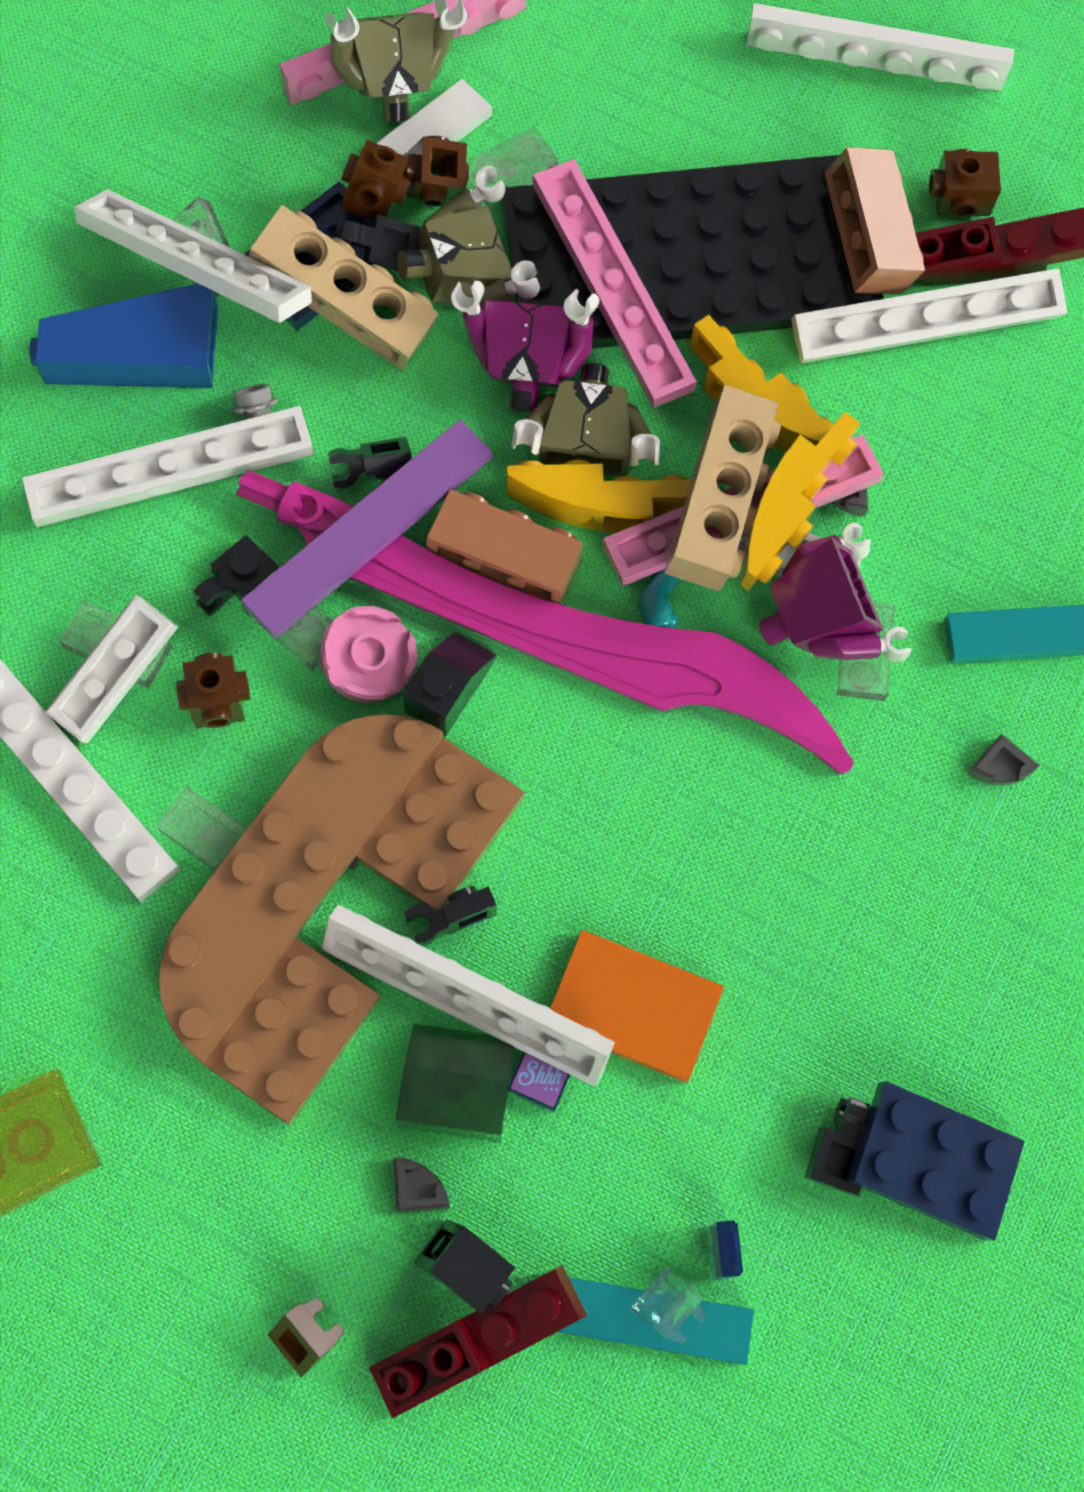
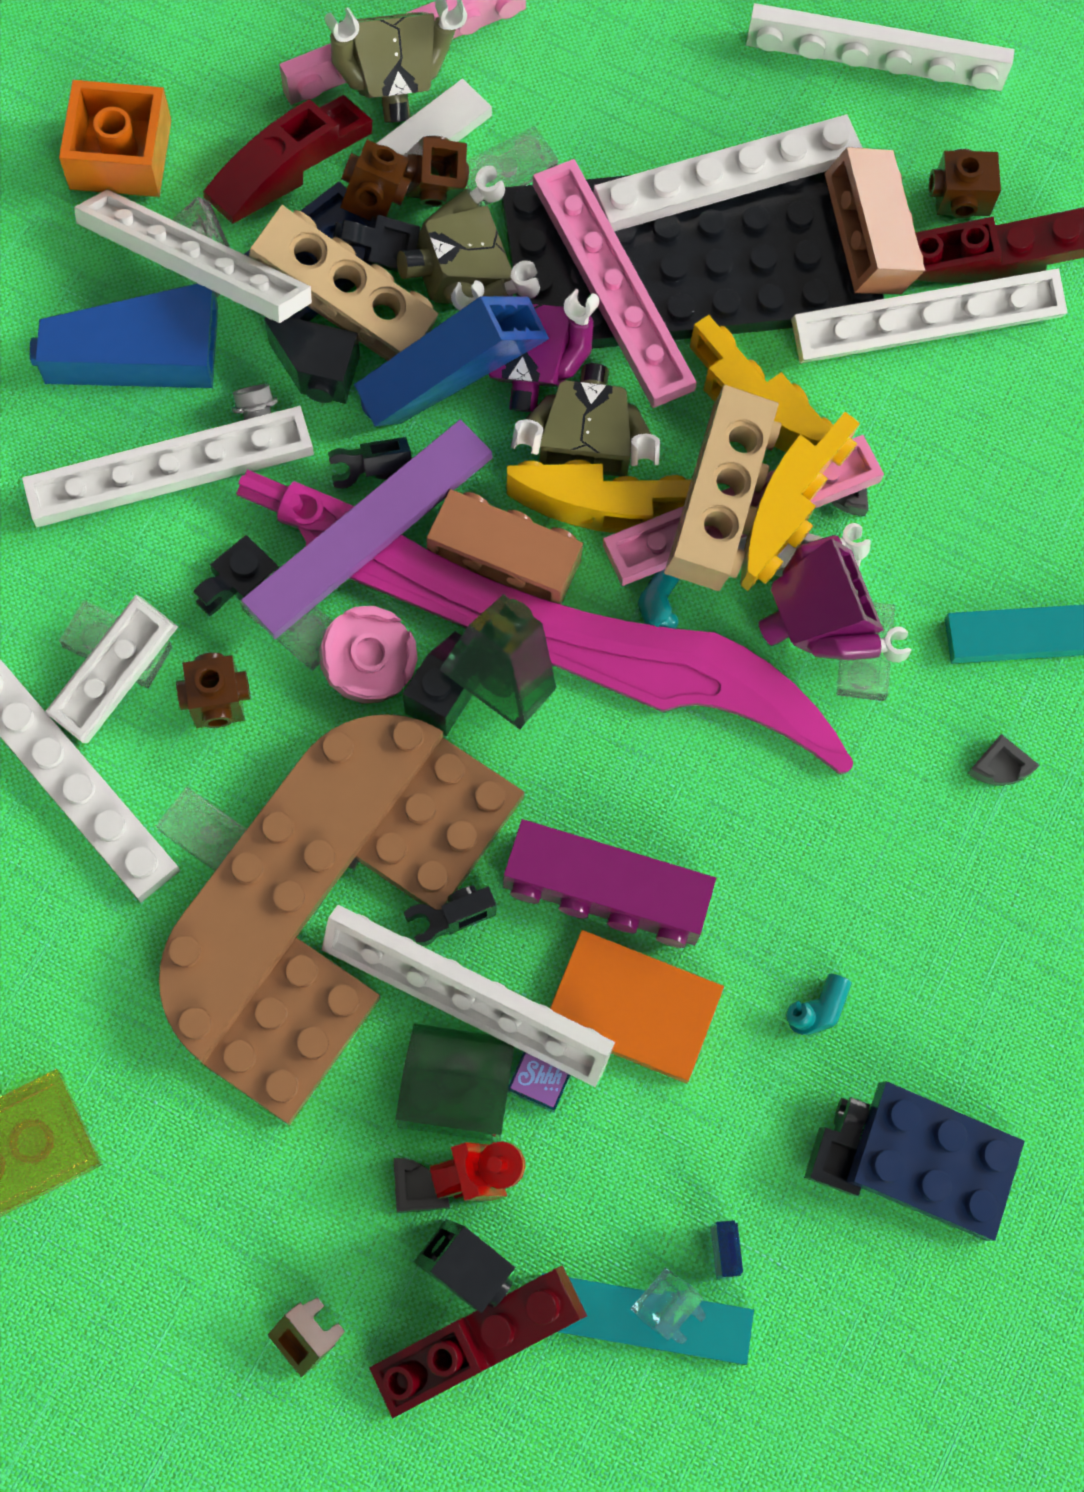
(115, 138): none -> orange brick
(280, 153): none -> dark red slope
(316, 357): none -> black slope
(451, 357): none -> blue slope
(479, 1171): none -> red hips
(504, 661): none -> clear green slope
(608, 883): none -> magenta brick
(725, 173): none -> white plate
(822, 1012): none -> teal arm

